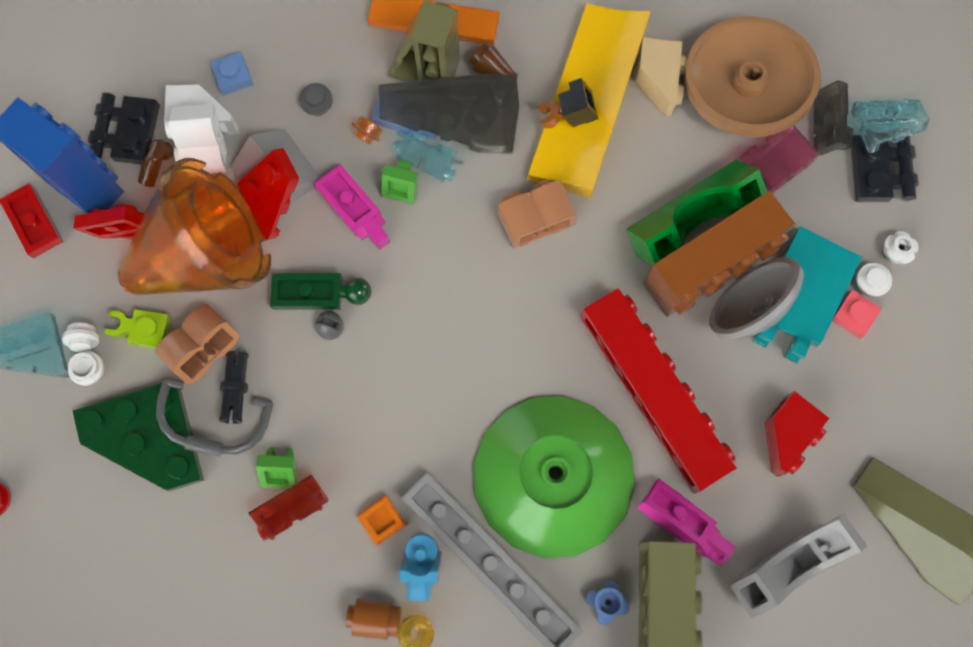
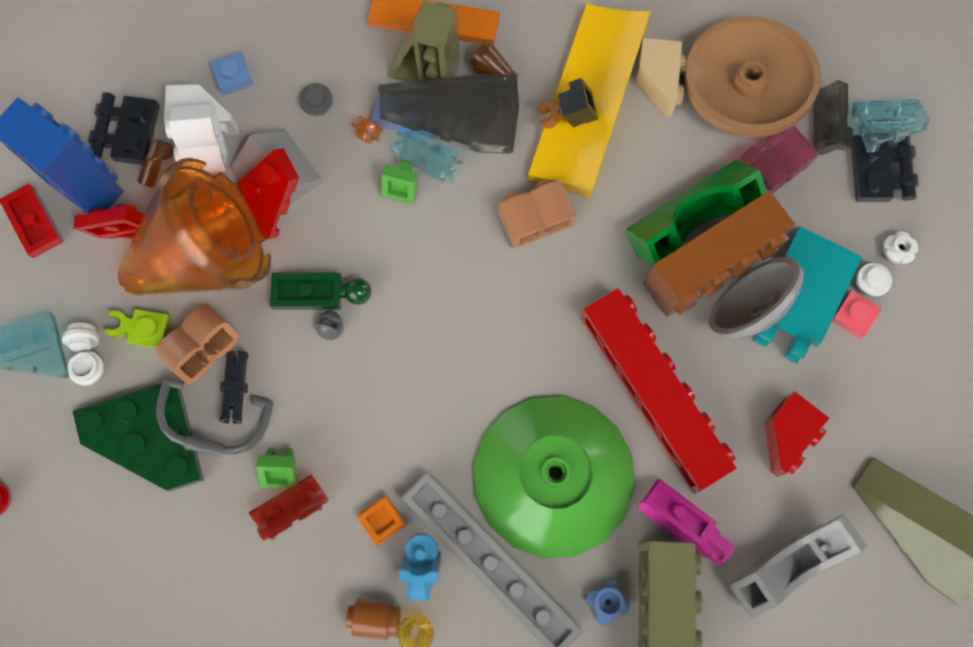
(352, 205): dark pink hinge -> none

